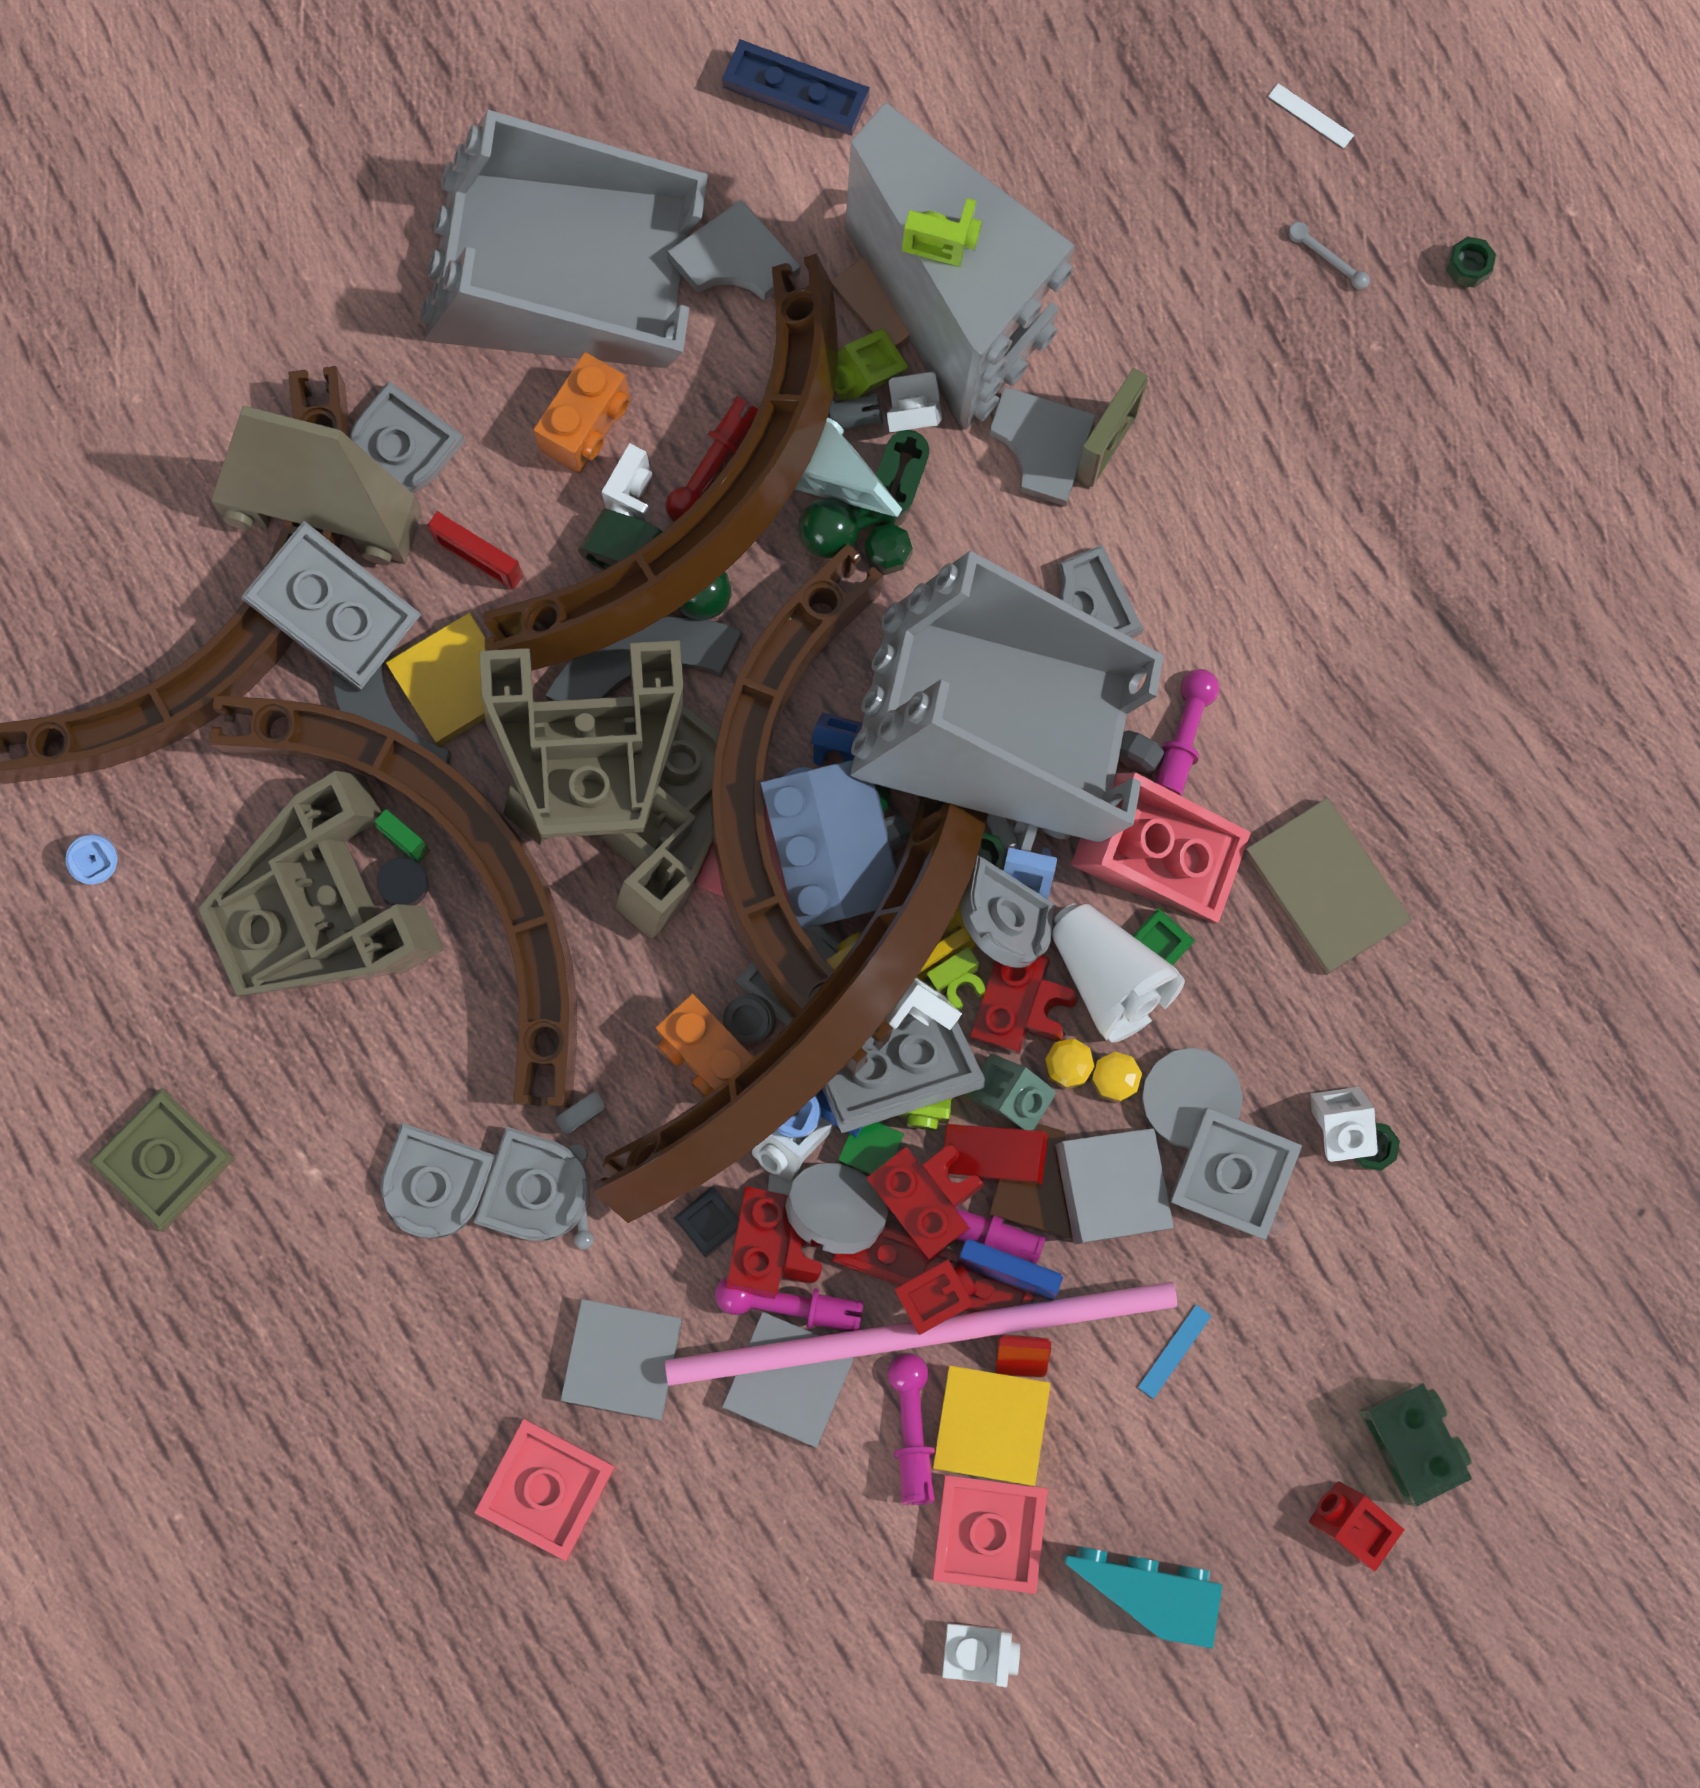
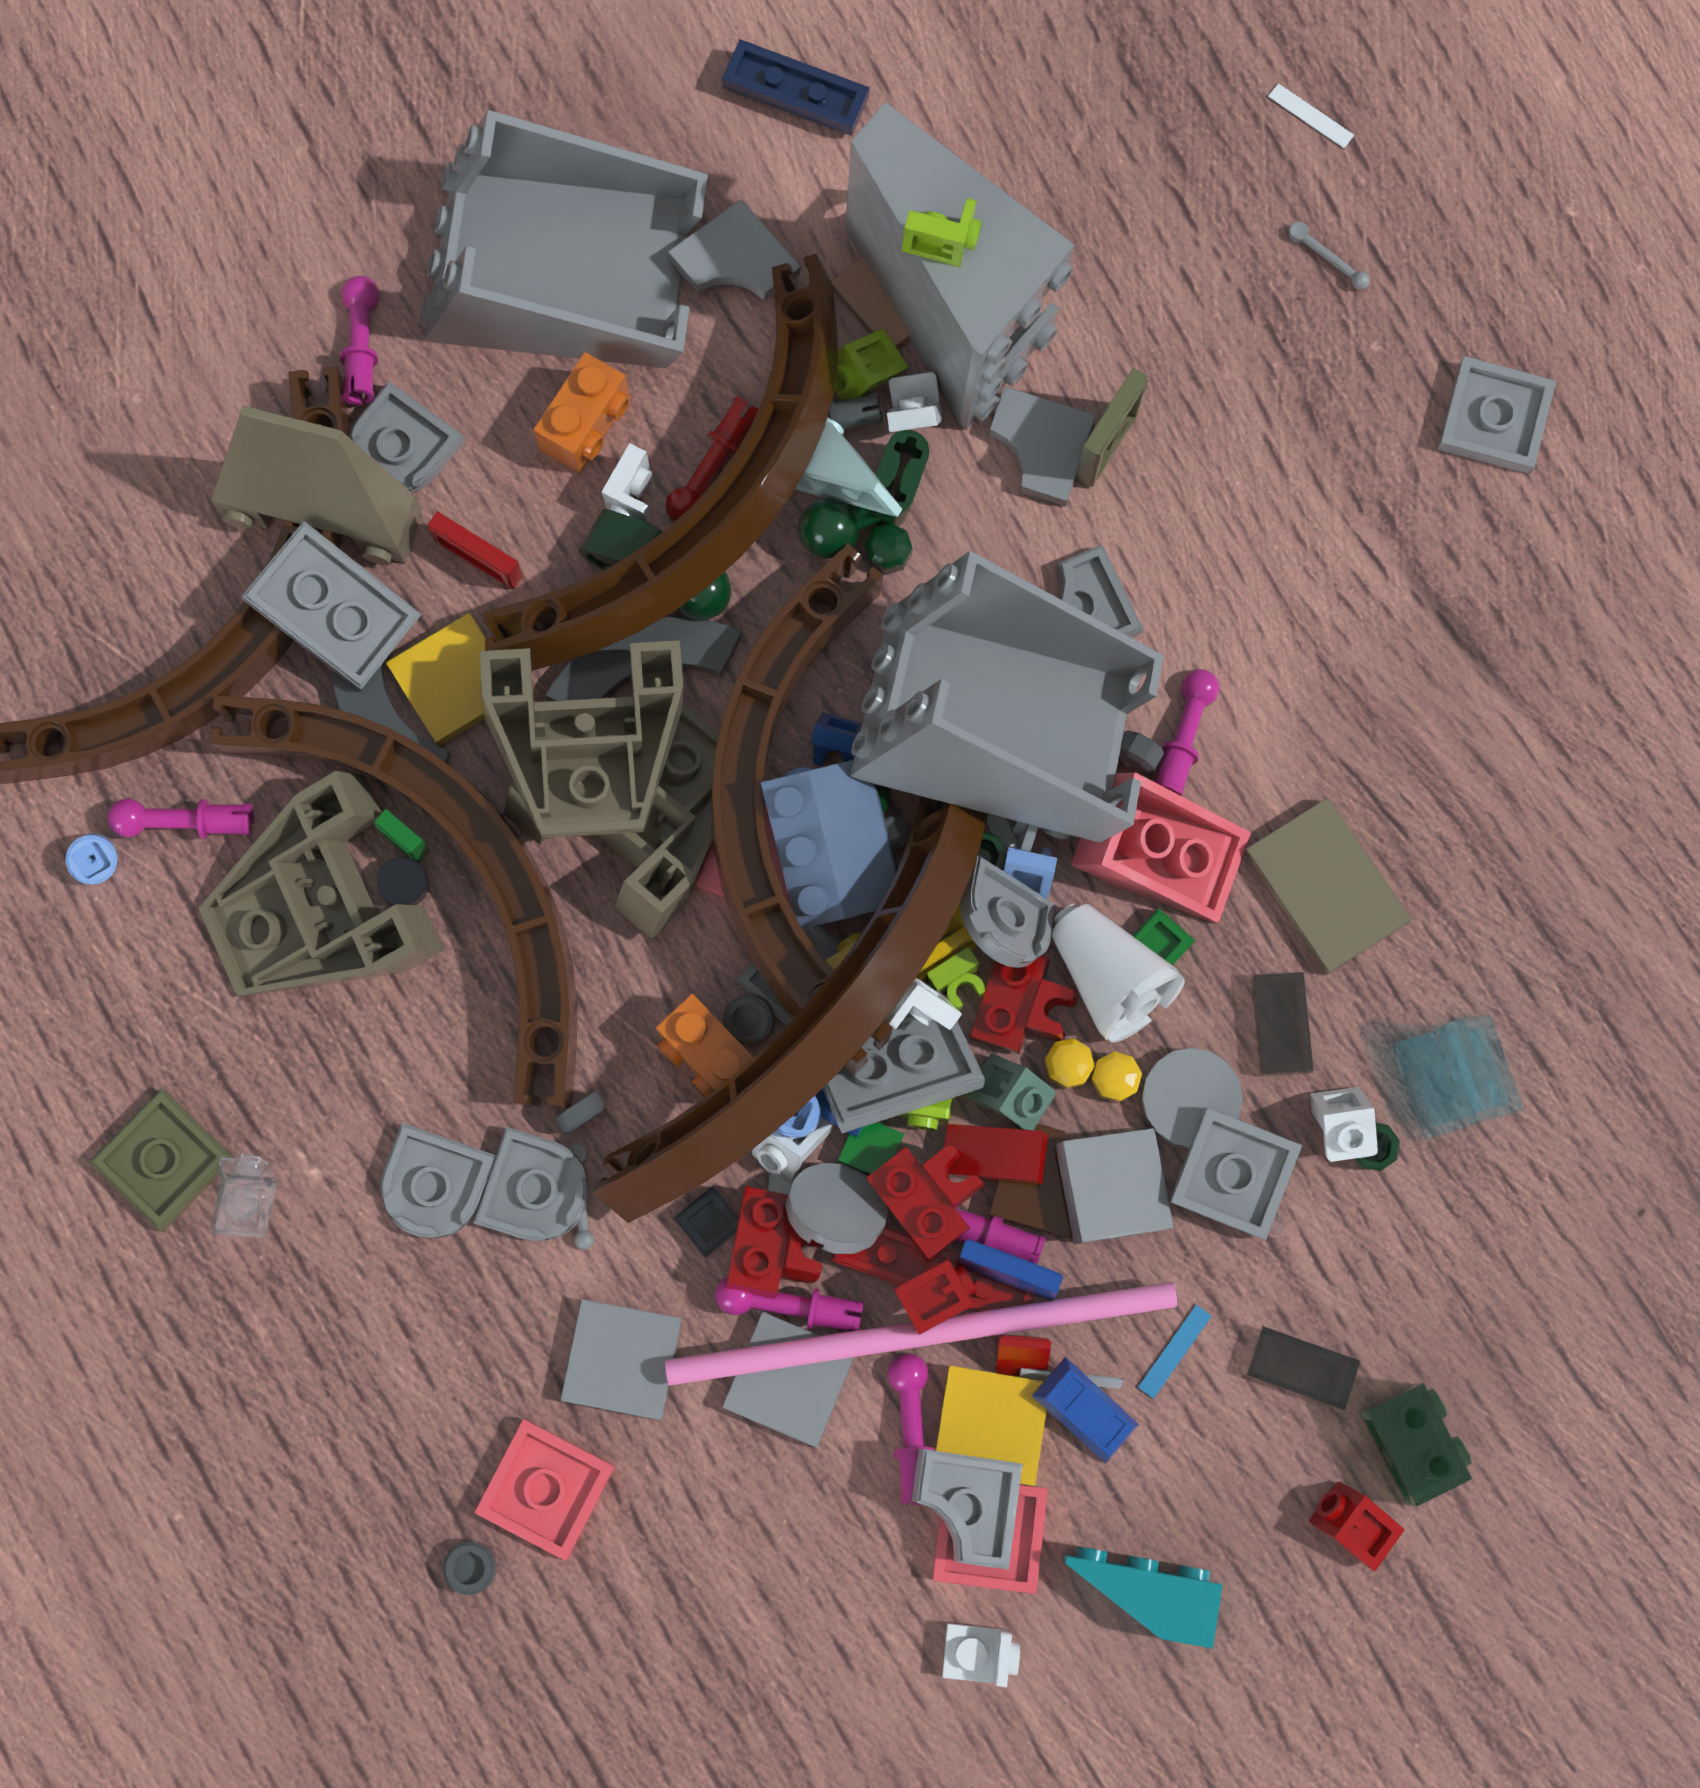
(130, 818): none -> dark pink pin
(244, 1196): none -> clear bracket
(360, 297): none -> dark pink pin
(470, 1567): none -> dark grey tile
(975, 1502): none -> light grey tile
(1085, 1410): none -> blue tile
(1100, 1381): none -> white piece
(1282, 1024): none -> clear smoke tile
(1303, 1368): none -> clear smoke tile
(1457, 1076): none -> clear light blue bracket
(1470, 262): dark green tile -> none
(1496, 415): none -> light grey tile

